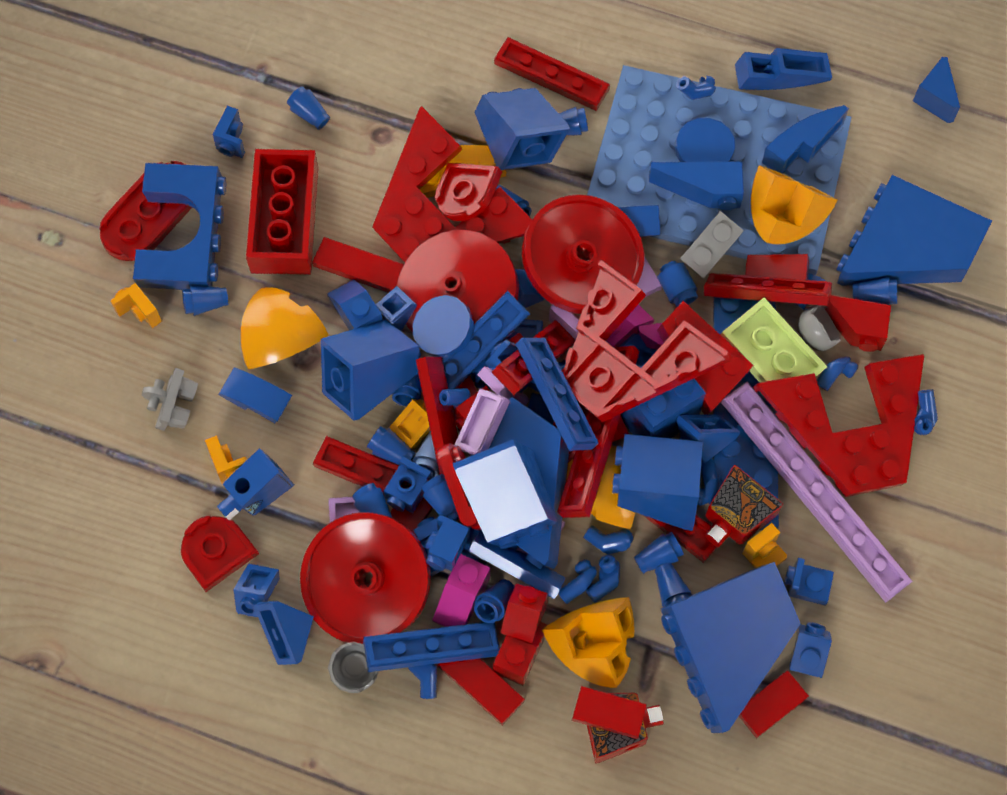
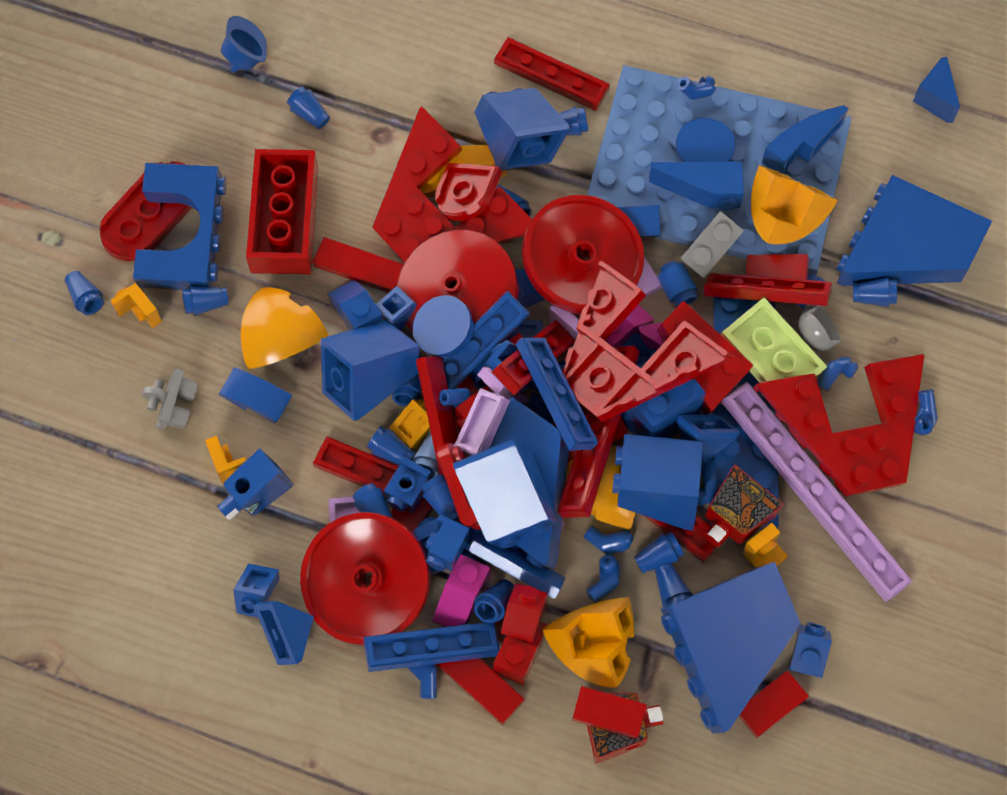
(85, 295): none -> blue cone
(215, 549): red tile -> none
(227, 134): blue bracket -> none
(243, 44): none -> blue piece
(349, 668): light grey hair -> none
(580, 583): blue arm -> none
(782, 69): blue slope -> none
(809, 582): blue bracket -> none
(860, 321): red slope -> none

